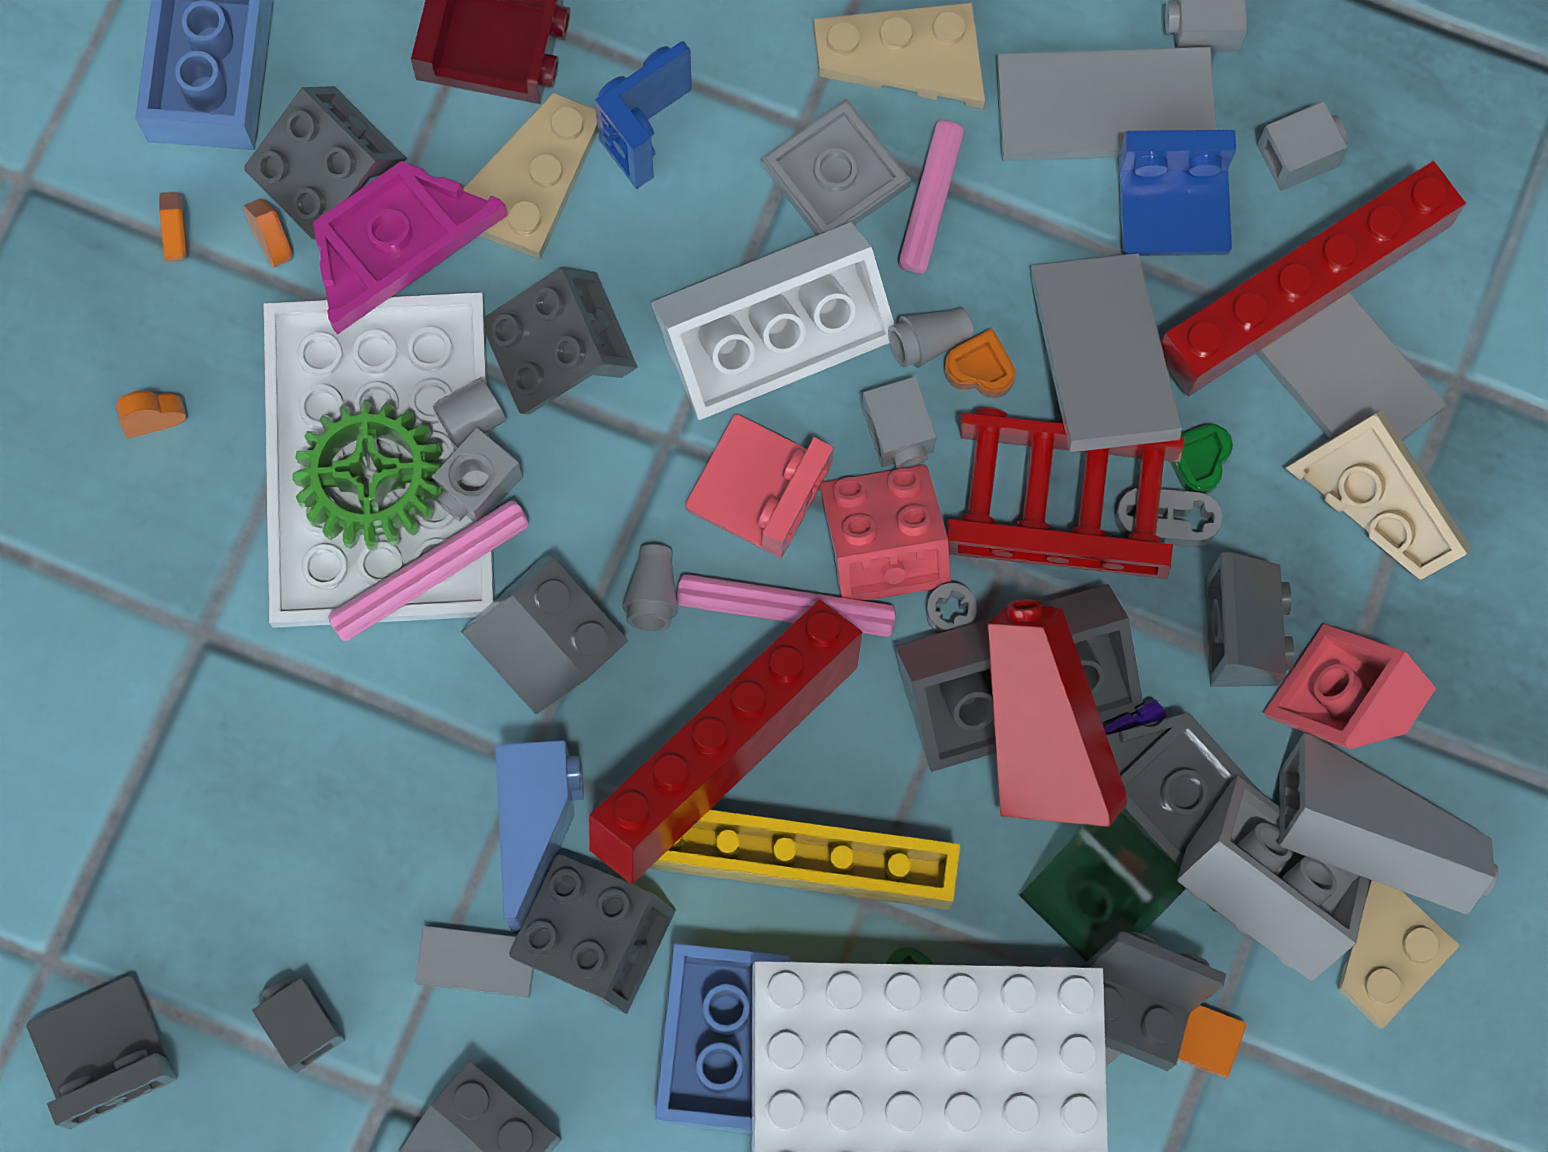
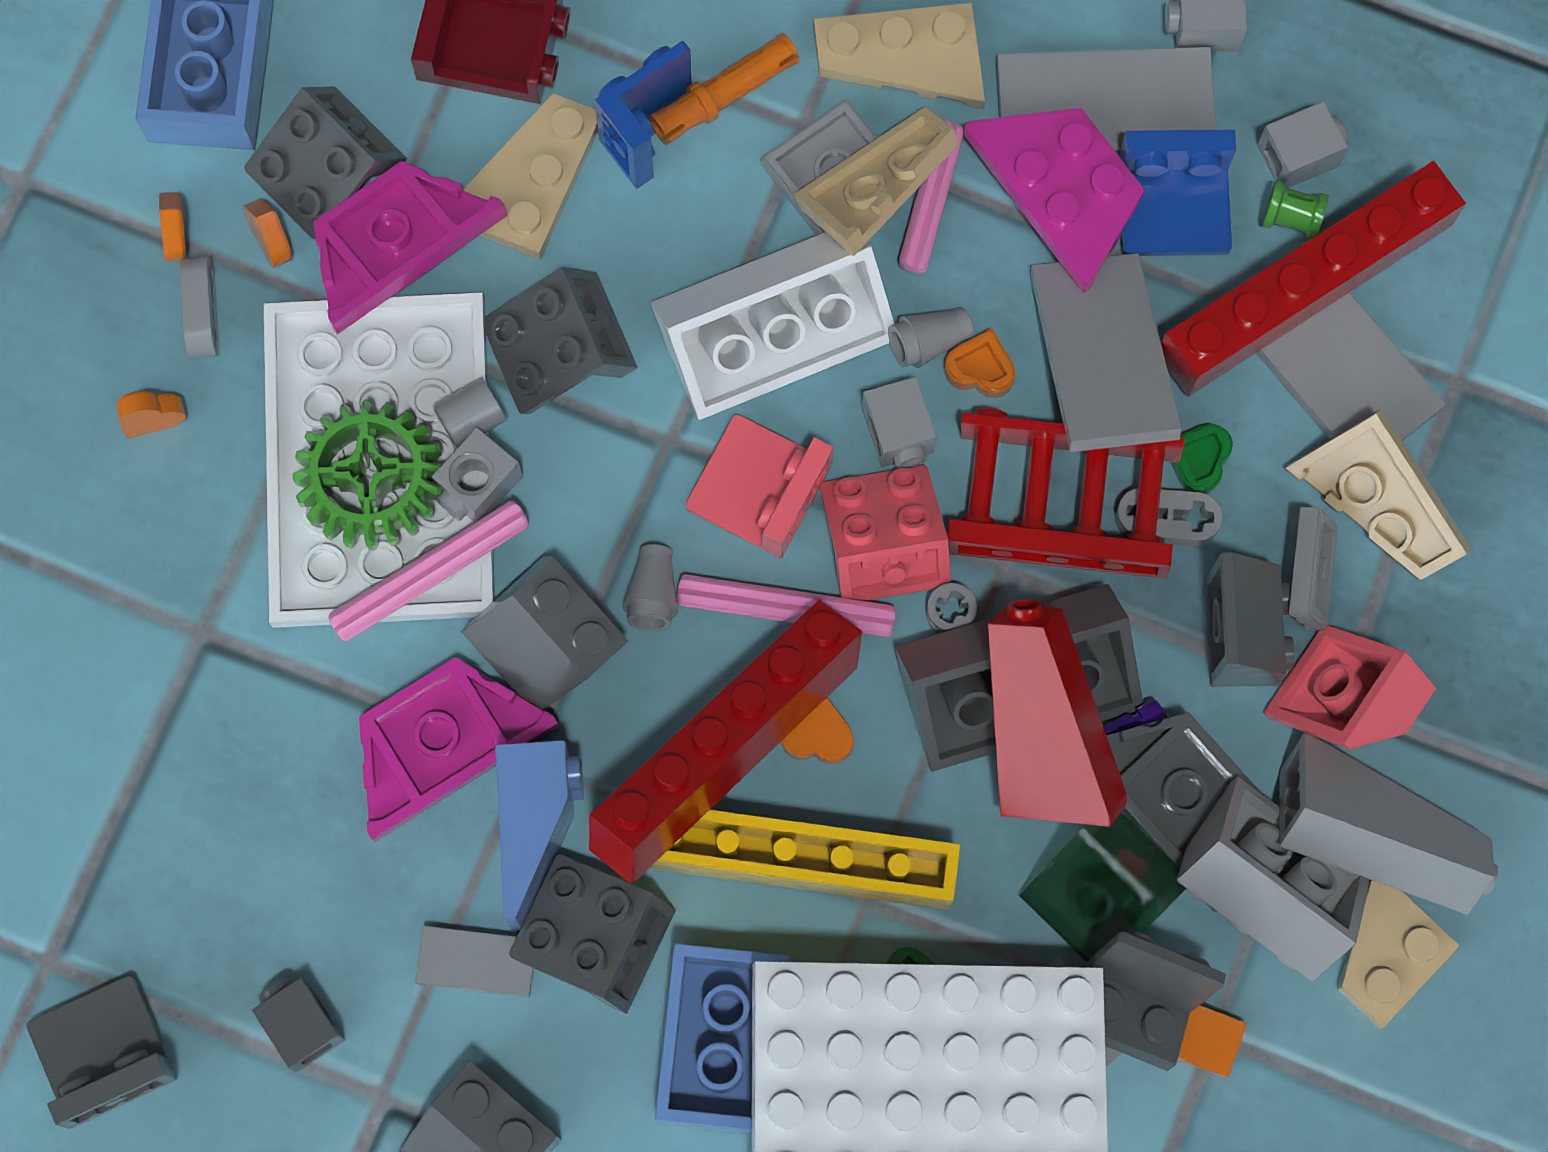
(199, 307): none -> light grey beam
(438, 740): none -> dark pink wing
(707, 99): none -> orange pin
(820, 735): none -> orange tile
(877, 180): none -> tan wing
(1062, 182): none -> dark pink wing
(1295, 209): none -> bright green bush
(1313, 568): none -> light grey tile

